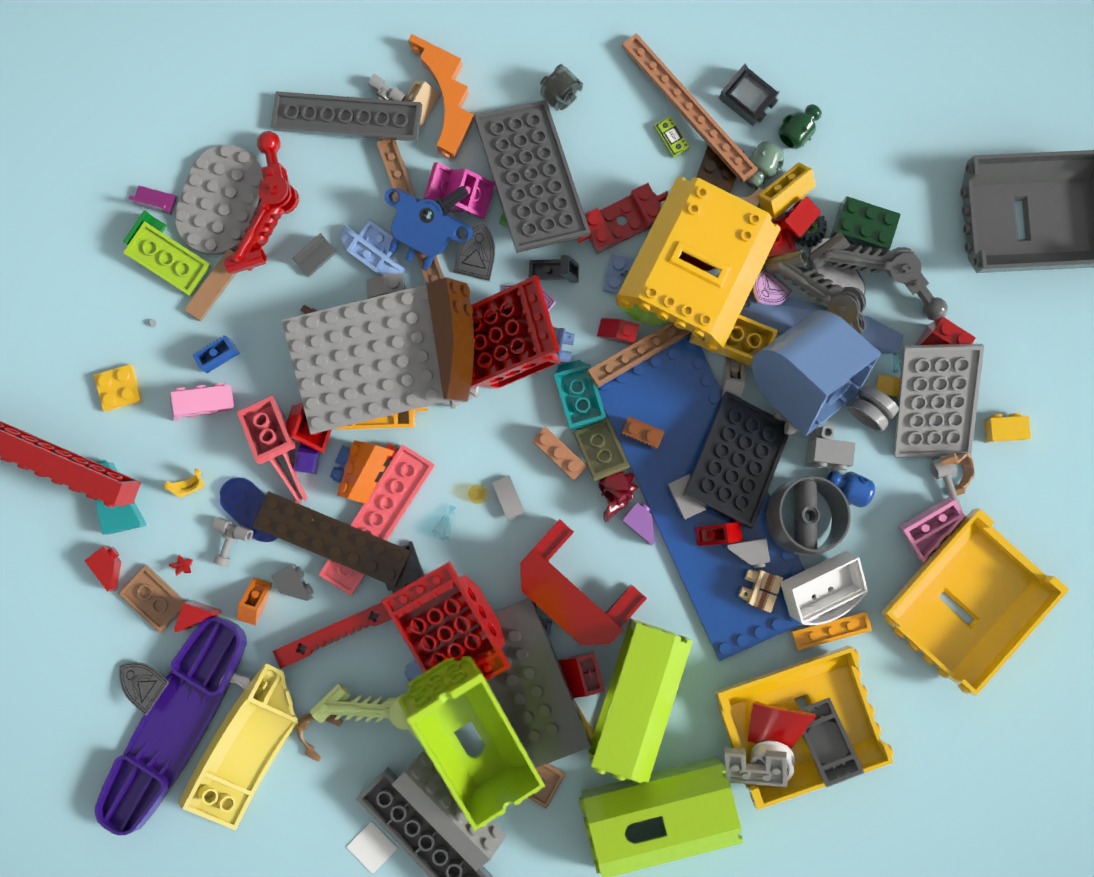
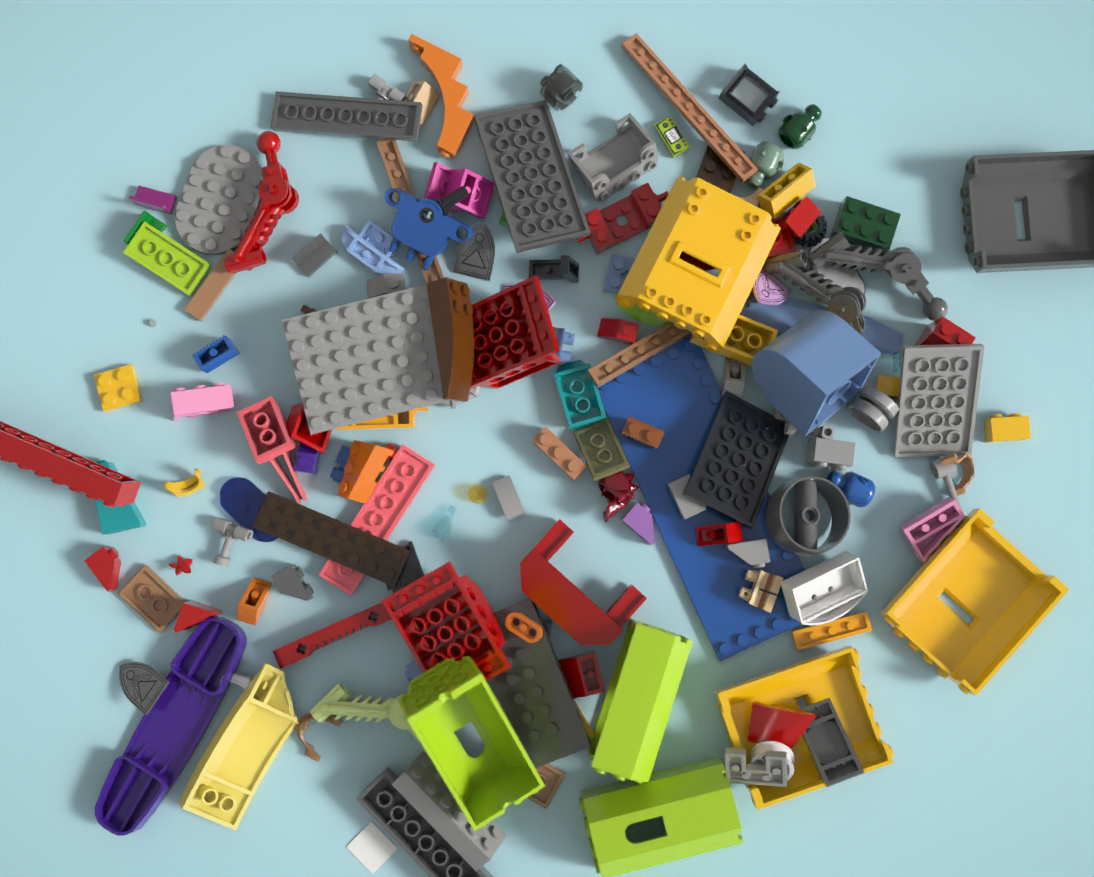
(524, 628): none -> orange plate
(616, 160): none -> light grey windscreen

